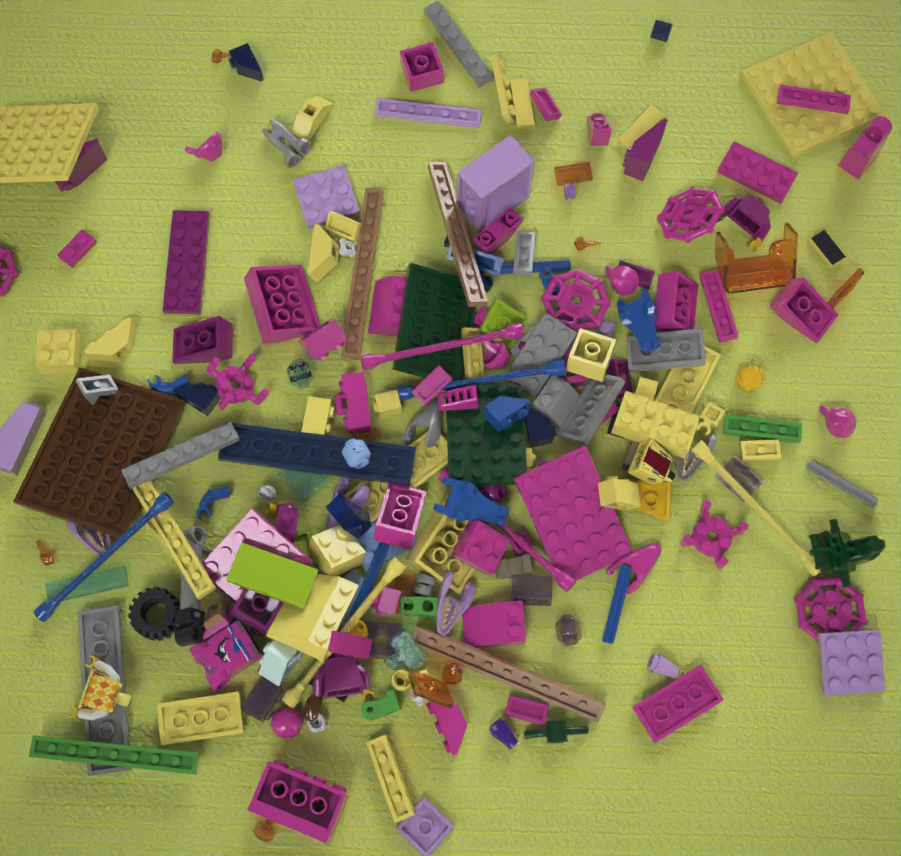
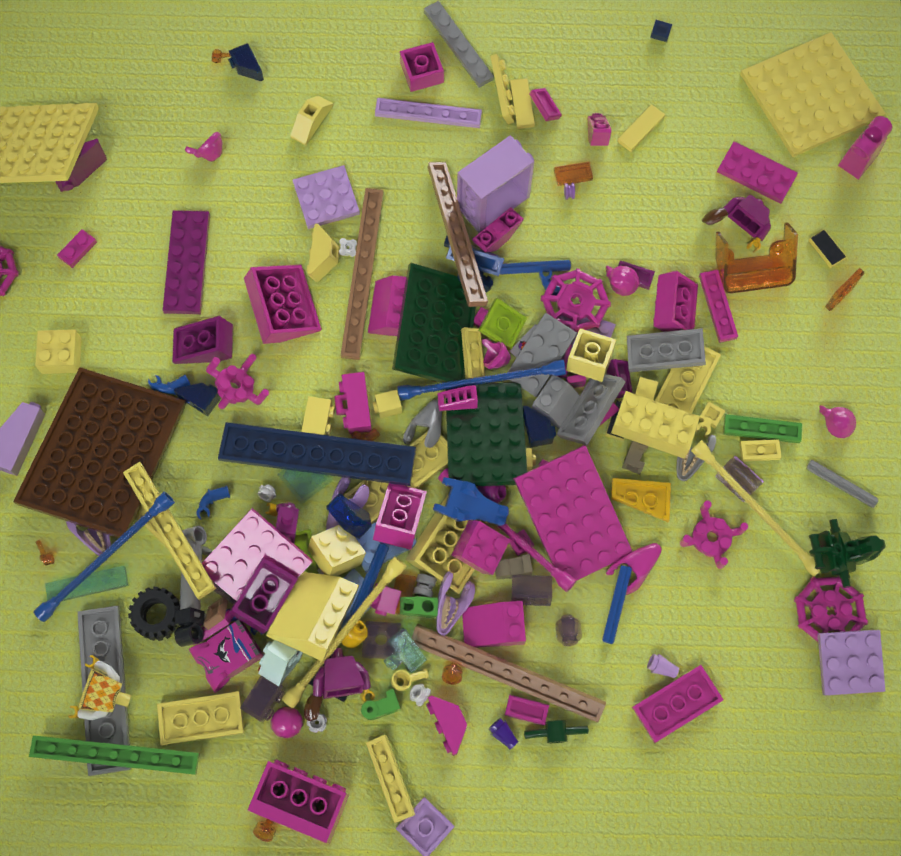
(96, 386): light grey slope -> none
(113, 343): light yellow slope -> none
(180, 455): light grey plate -> none
(272, 575): lime tile -> none
(275, 137): light grey piece -> none
(299, 373): clear light blue head -> none
(323, 339): dark pink brick -> none
(343, 226): light yellow tile -> none
(350, 645): dark pink tile -> none
(356, 453): light blue head -> none
(370, 361): dark pink hose -> none
(430, 688): clear orange tile -> none
(431, 384): dark pink tile -> none
(505, 411): blue slope -> none
(524, 253): light grey plate -> none
(581, 244): clear orange hand -> none
(619, 494): light yellow brick -> none
(641, 319): blue animal -> none
(643, 151): magenta slope -> none
(651, 463): light yellow torso -> none
(693, 221): dark pink plate -> none
(750, 378): yellow head -> none
(804, 309): dark pink slope -> none
(814, 99): dark pink plate -> none

